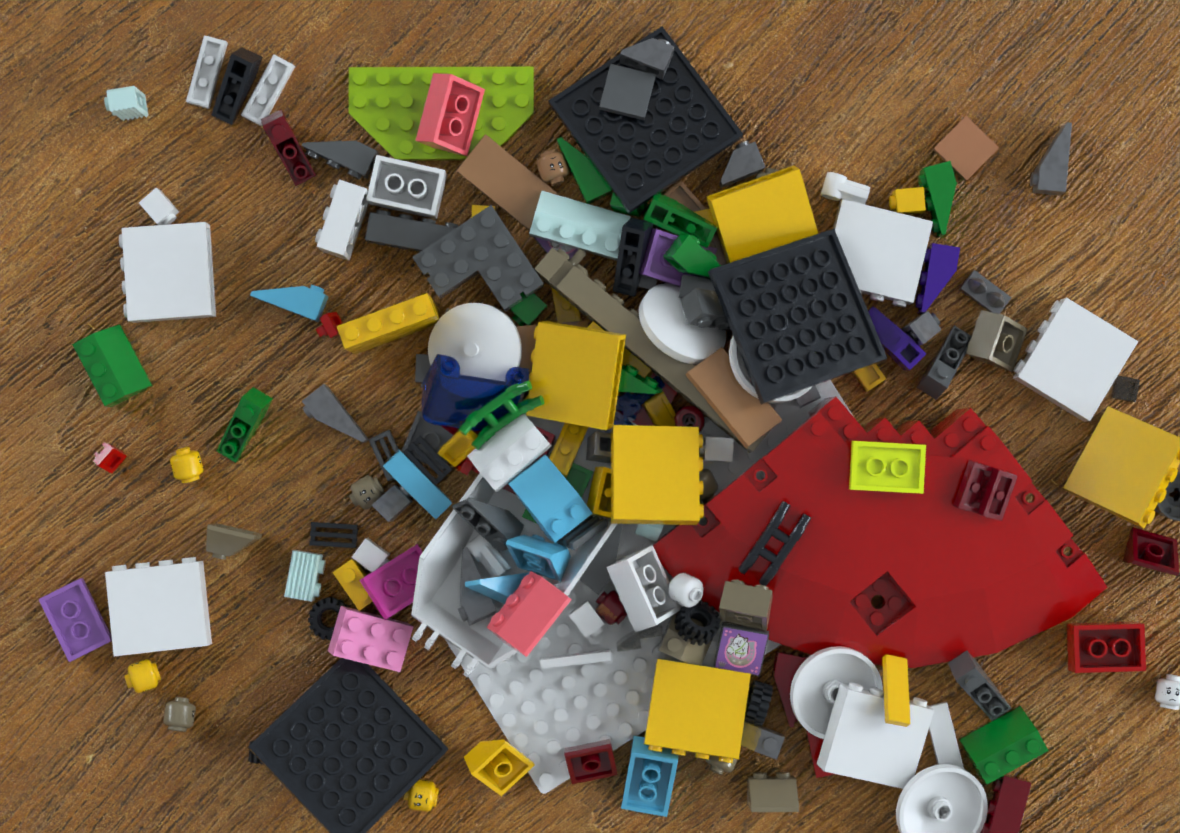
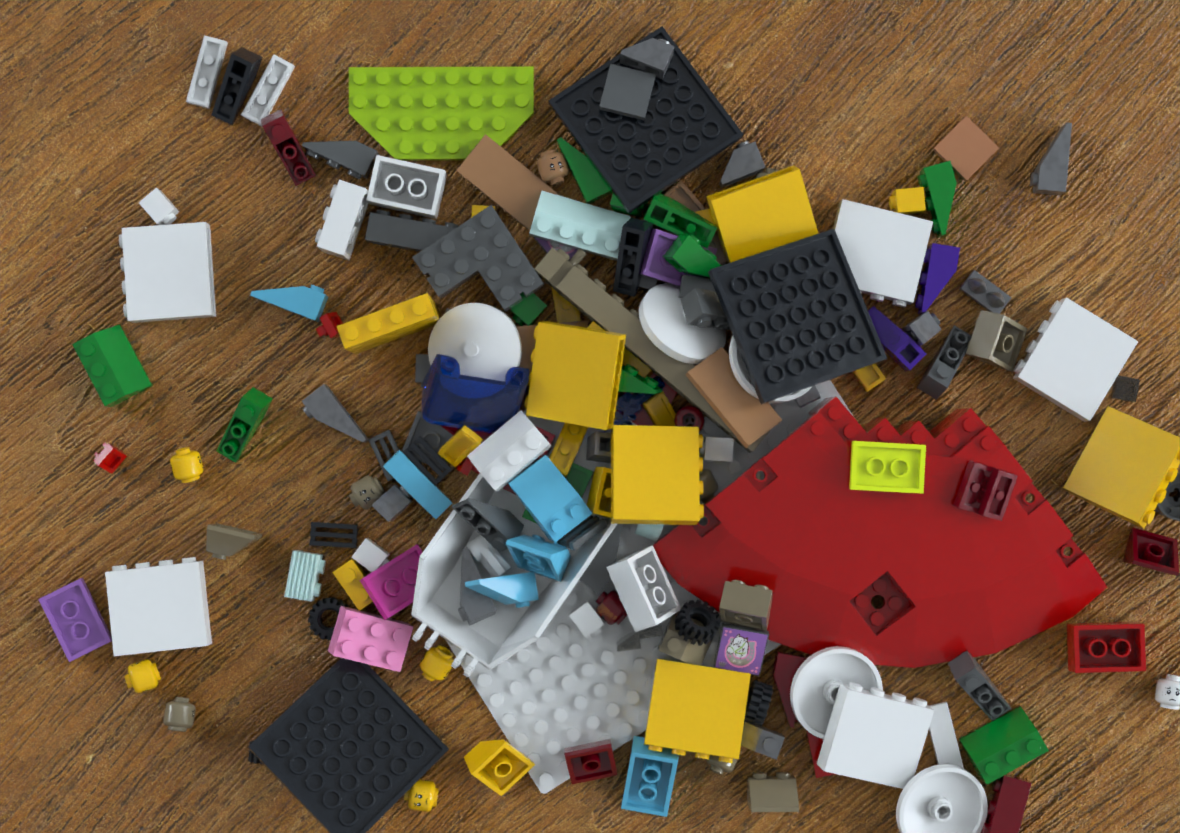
(126, 103): light aqua brick -> none
(436, 663): none -> yellow head
(450, 114): coral slope -> none
(494, 424): green piece -> none
(528, 613): coral slope -> none
(575, 659): white tile -> none
(685, 590): white head -> none
(772, 530): black piece -> none
(838, 187): white piece -> none
(896, 690): yellow tile -> none

